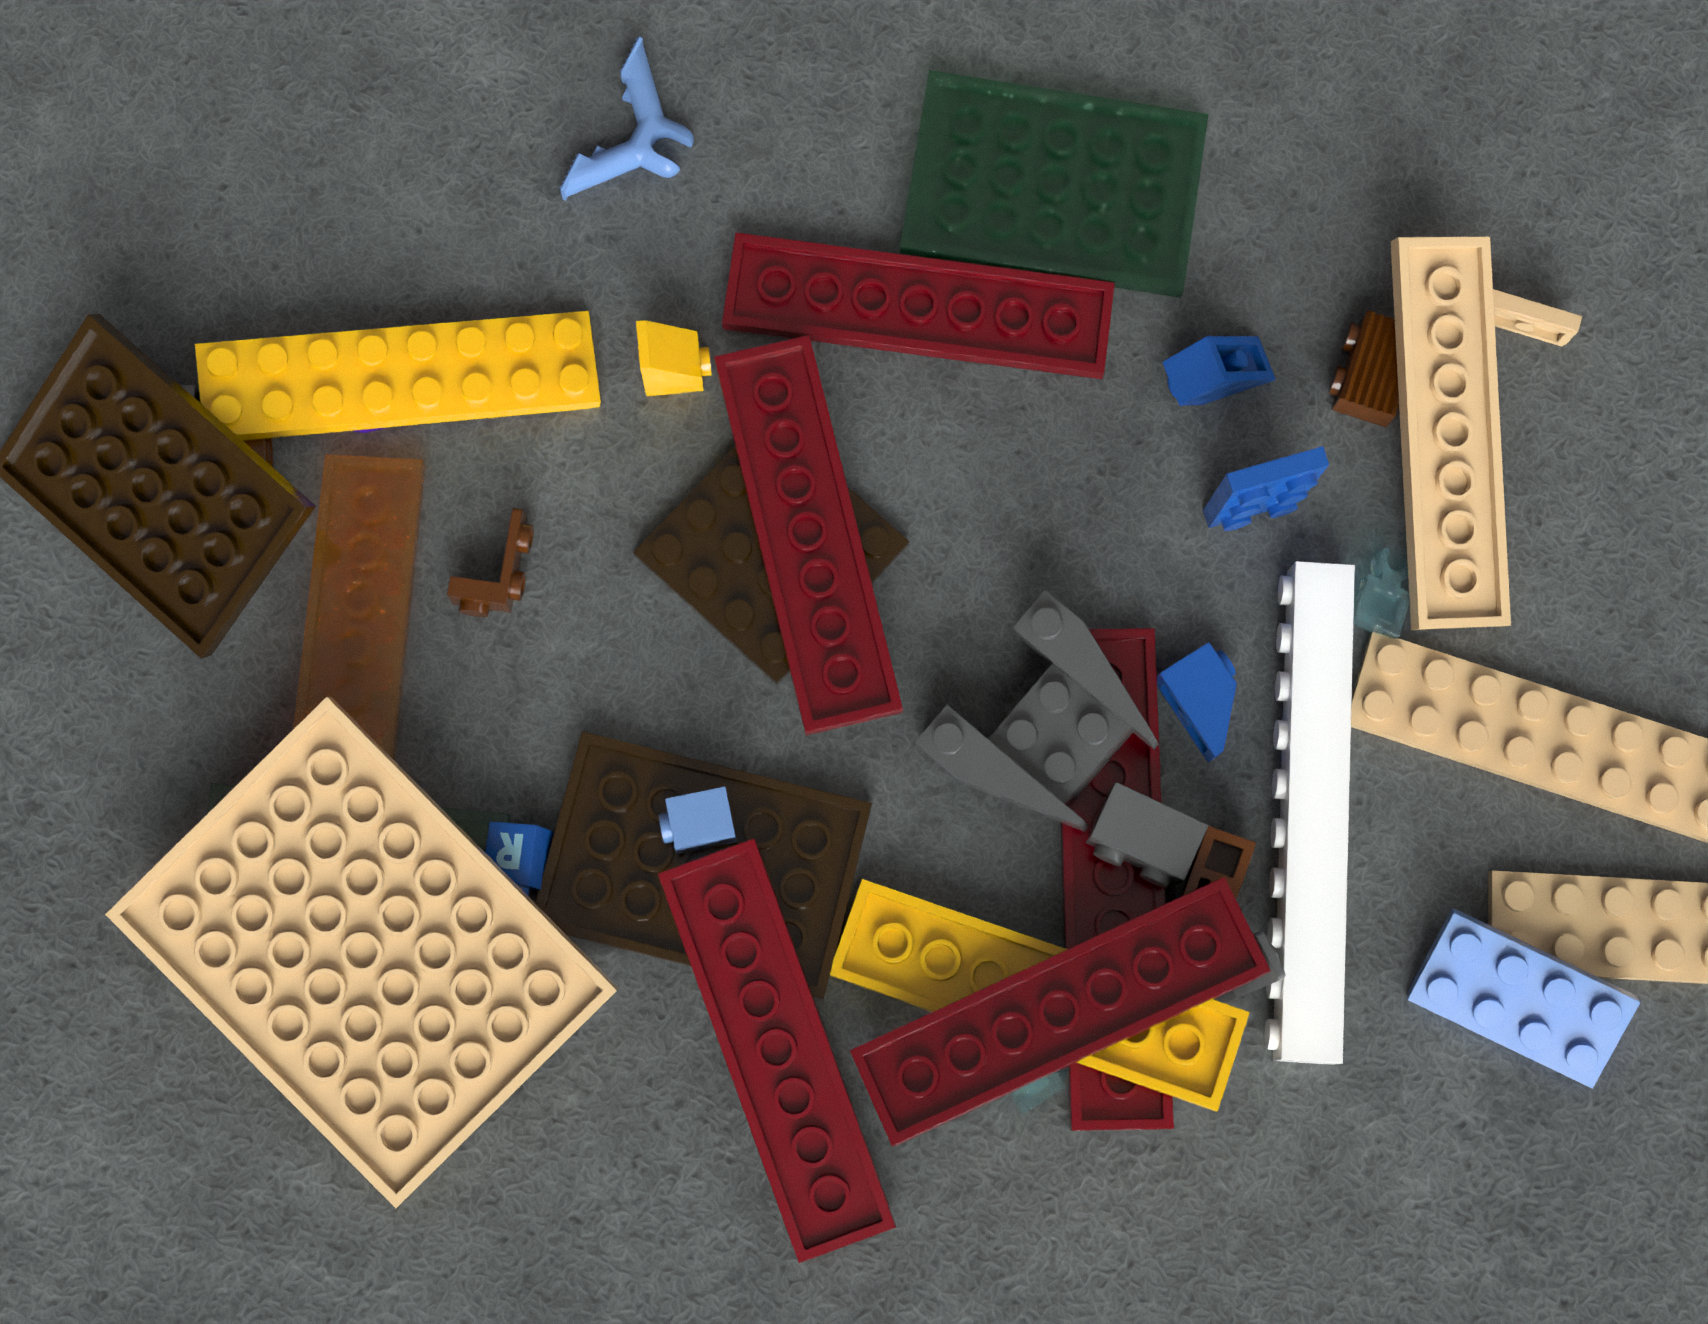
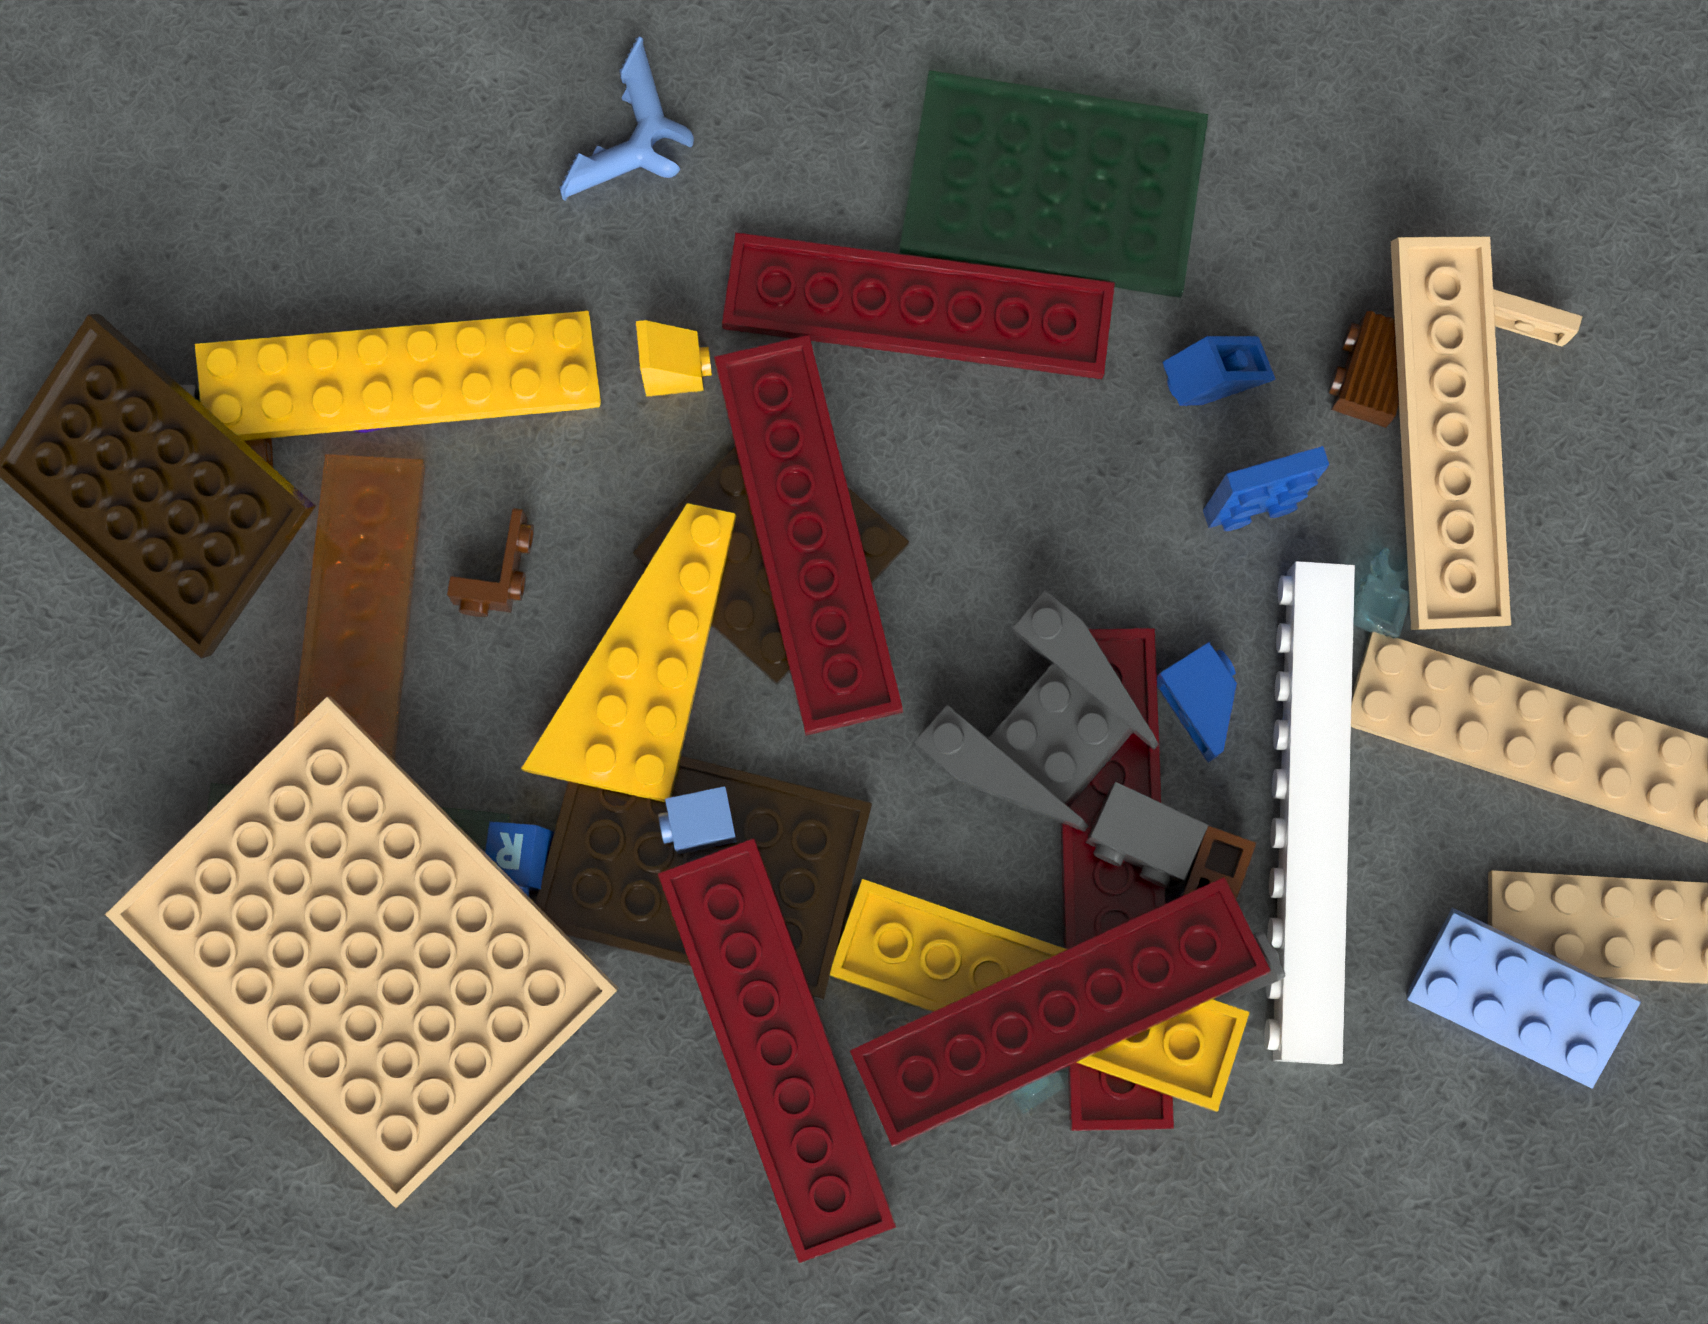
(636, 693): none -> yellow wing

